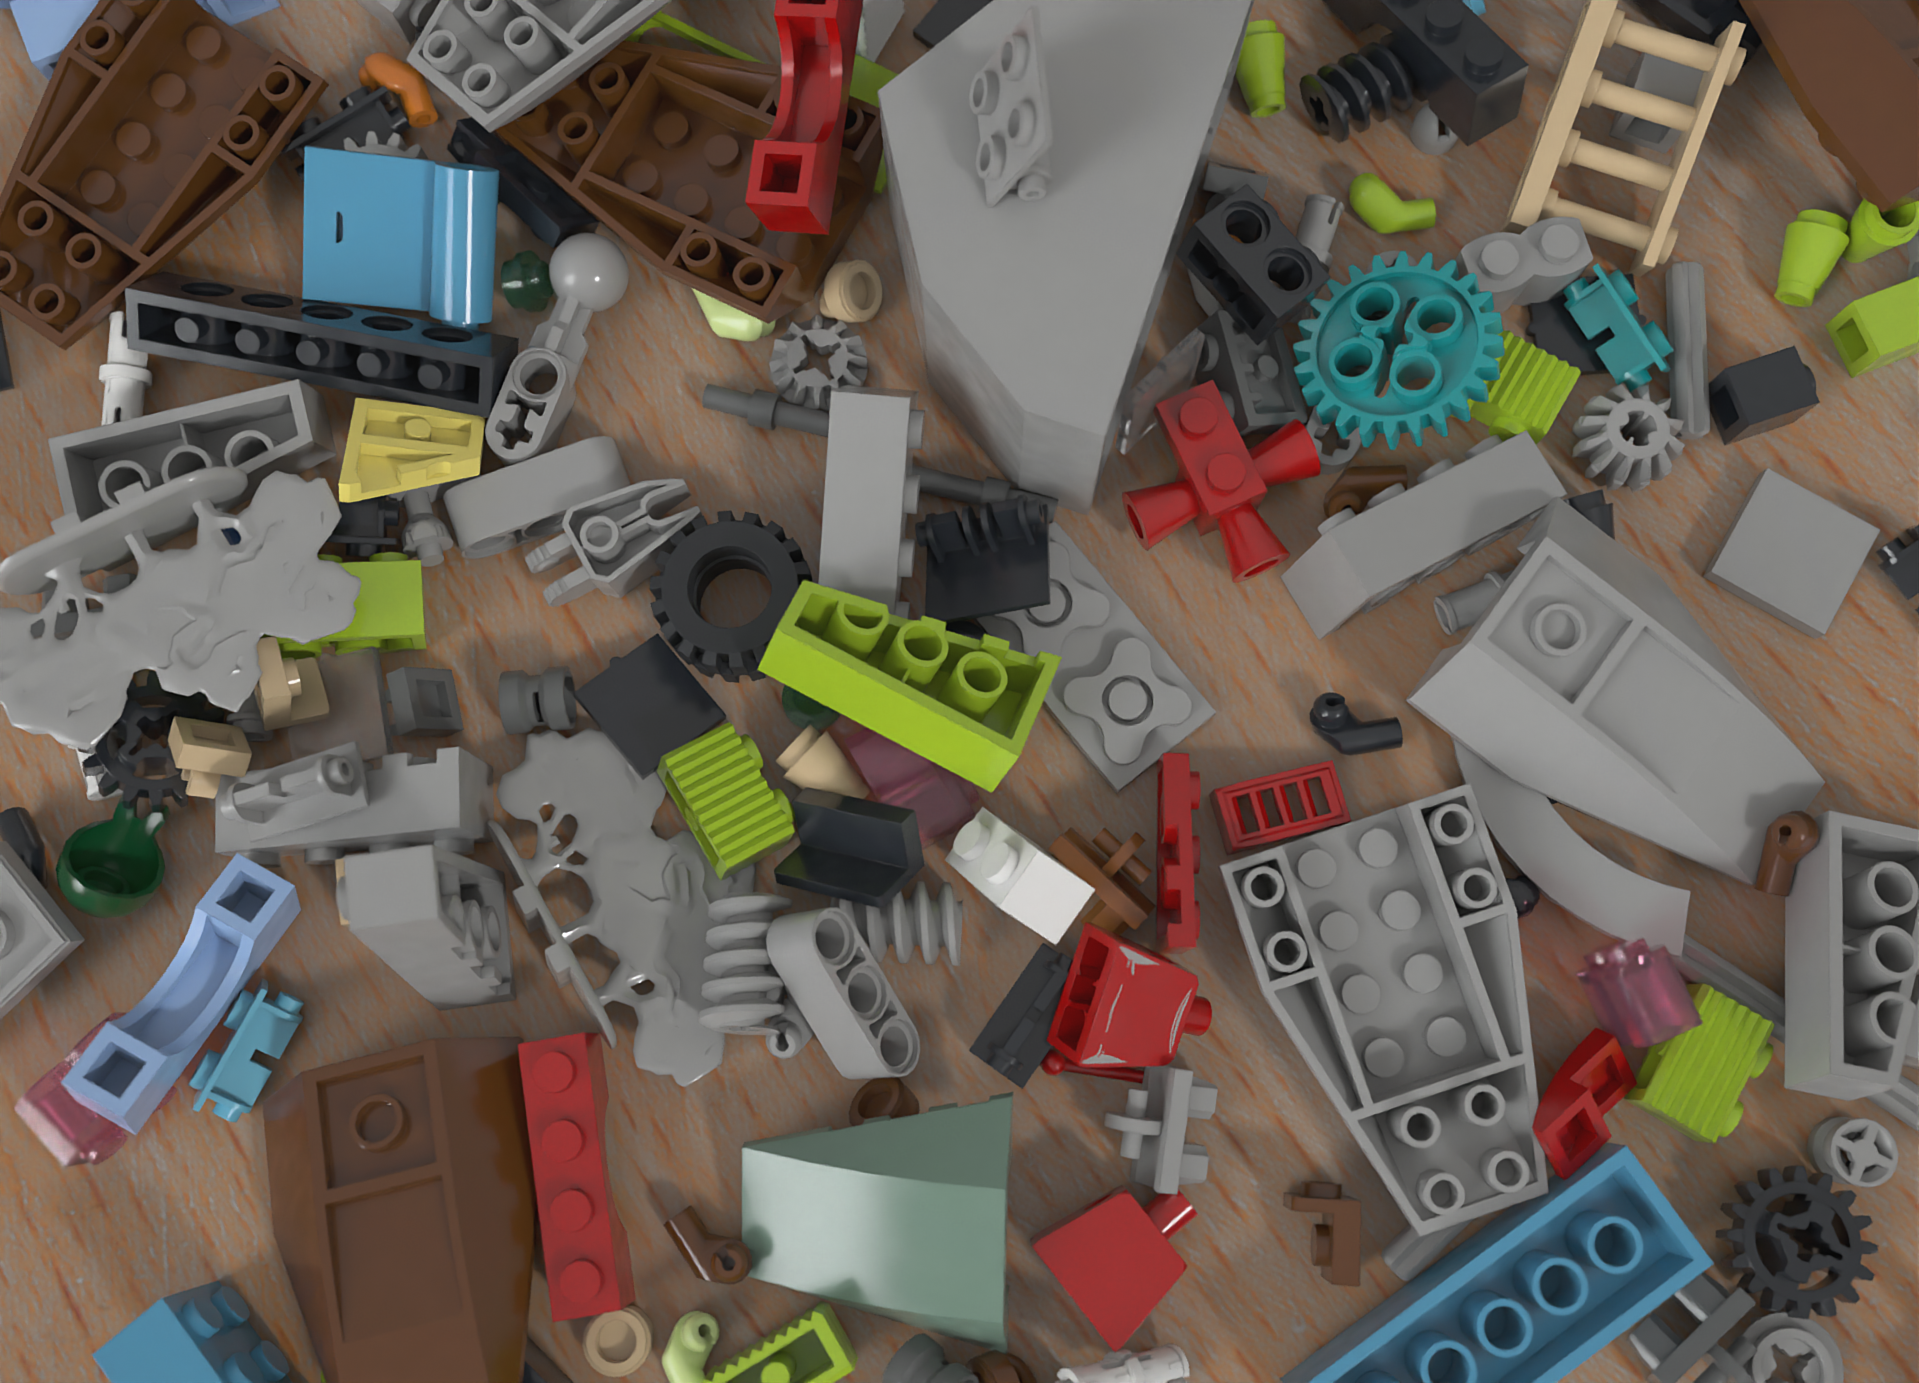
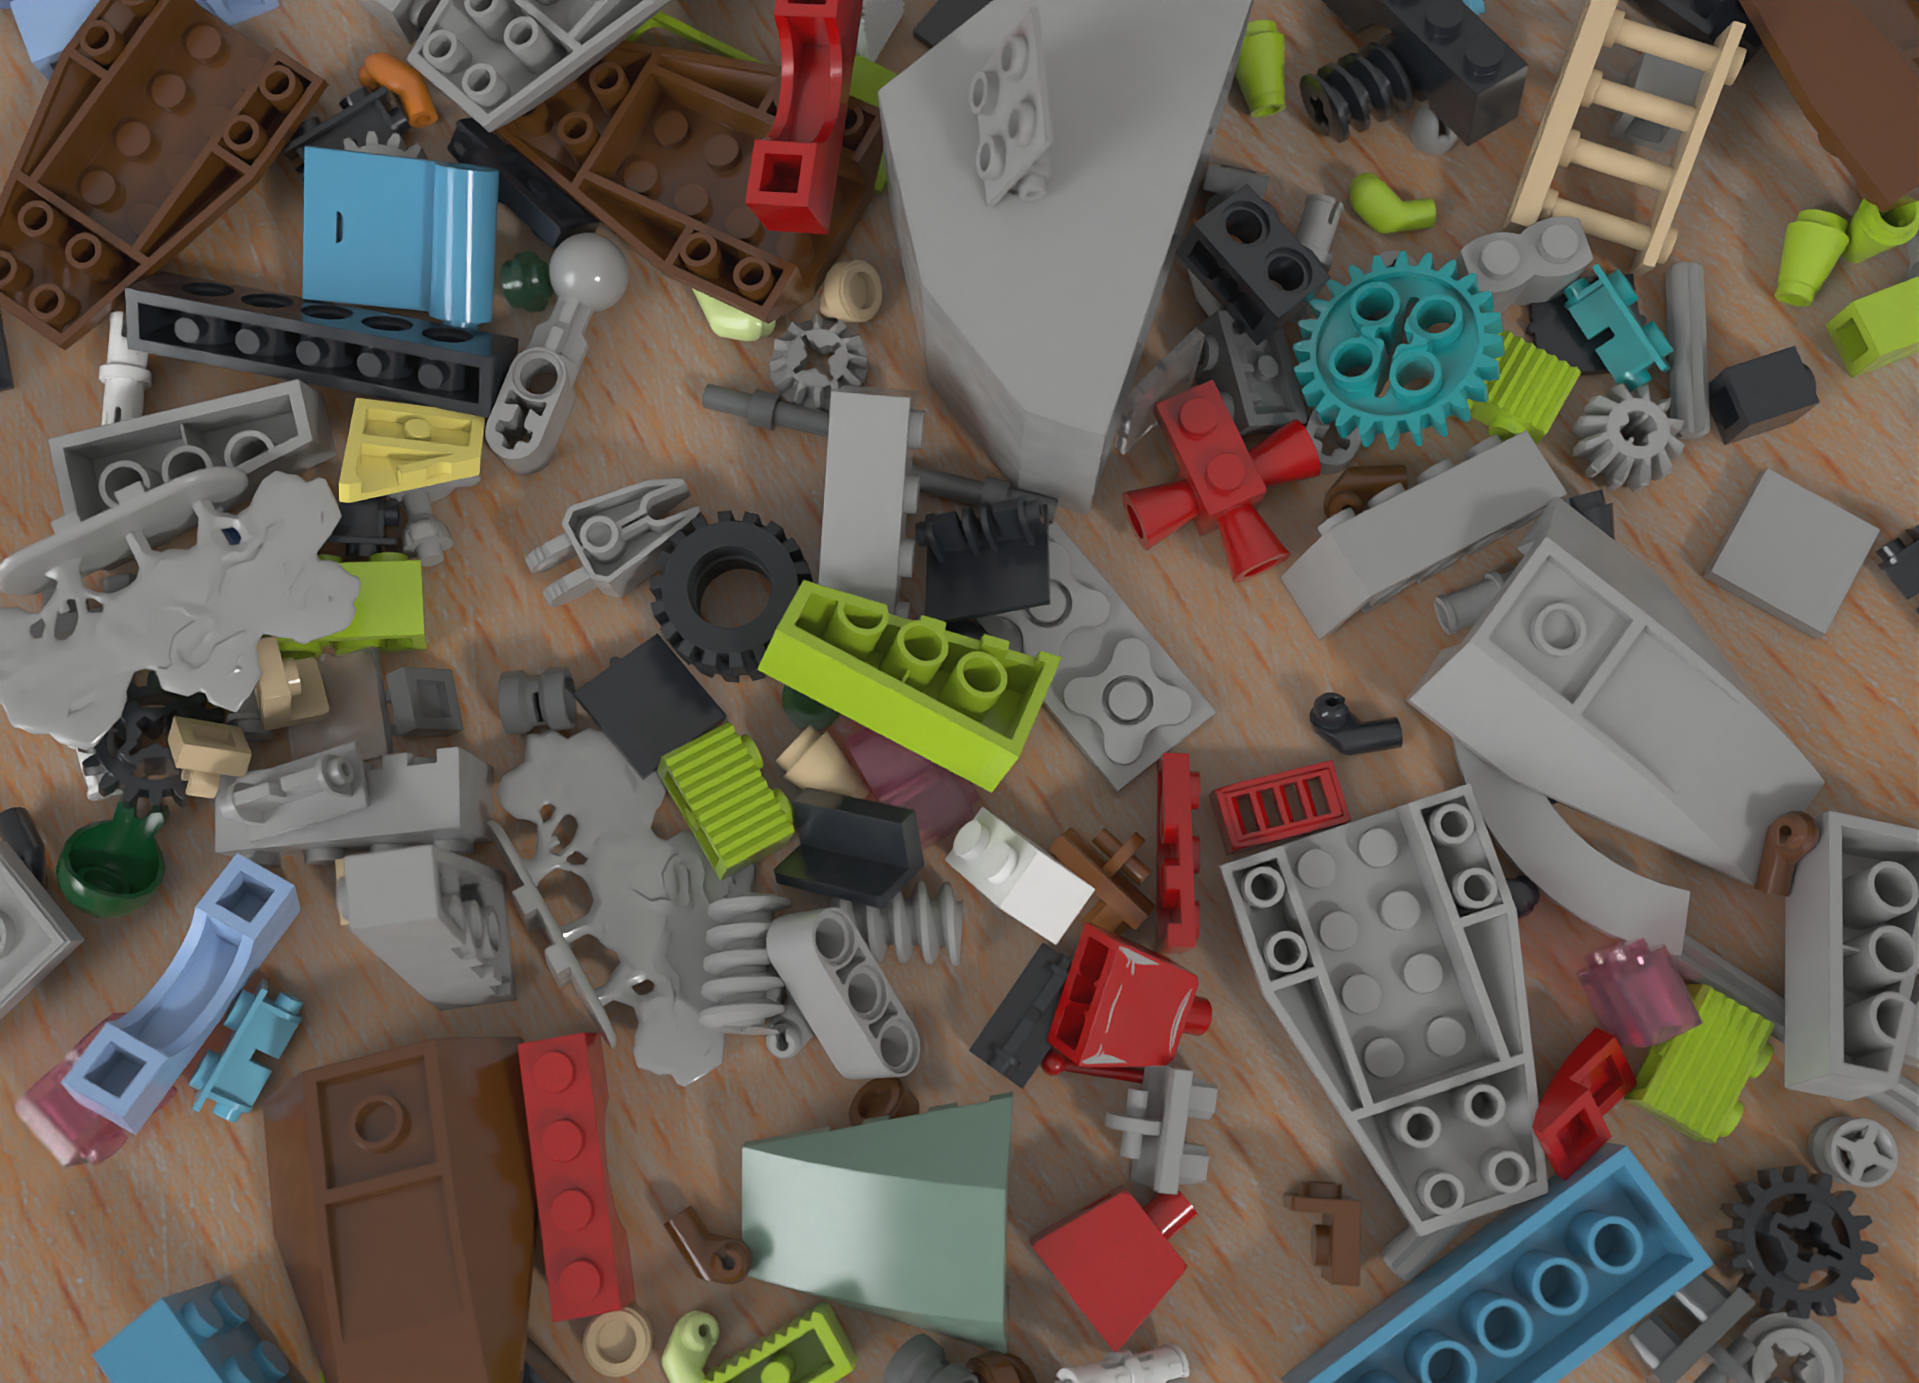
(531, 496): light grey beam -> none

